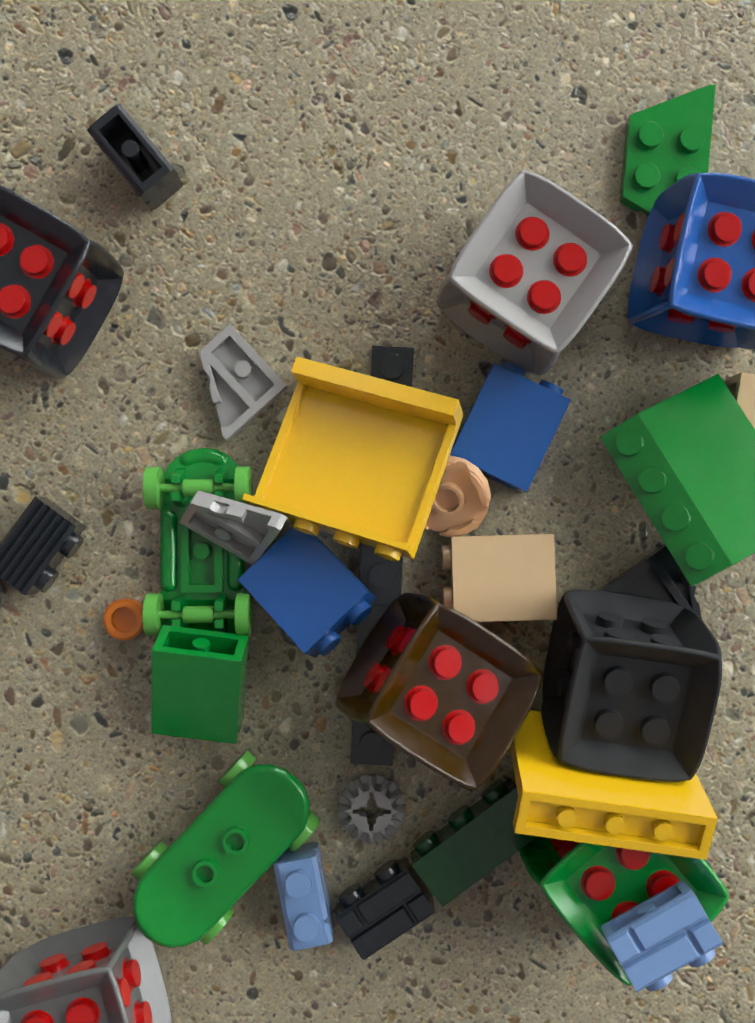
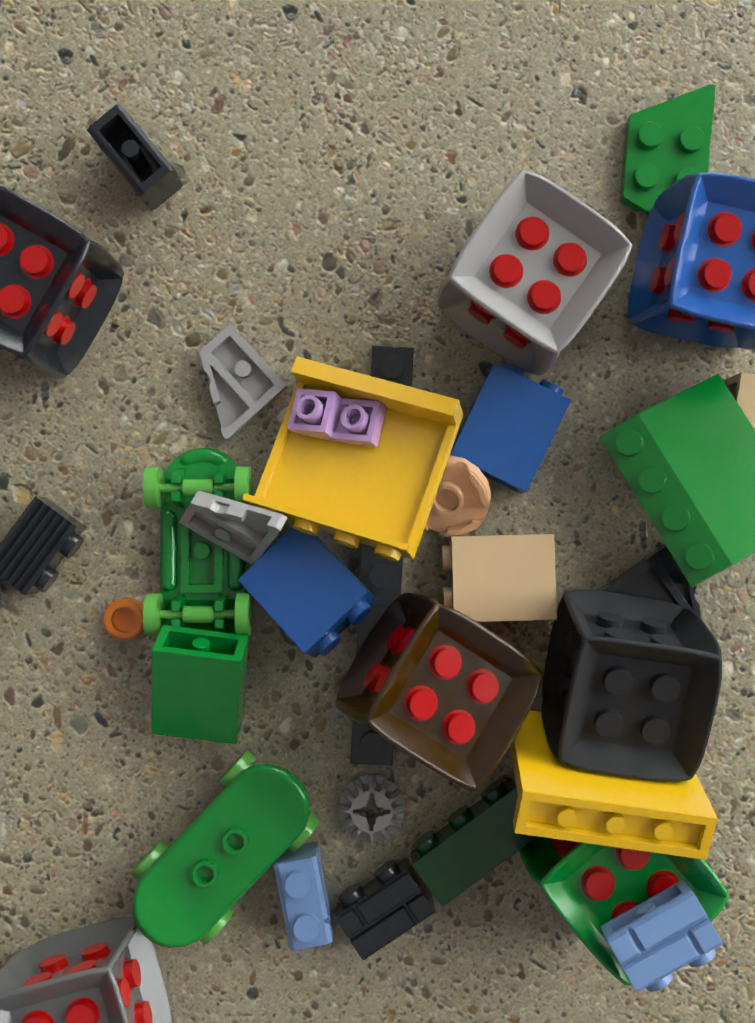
(337, 418): none -> lavender slope

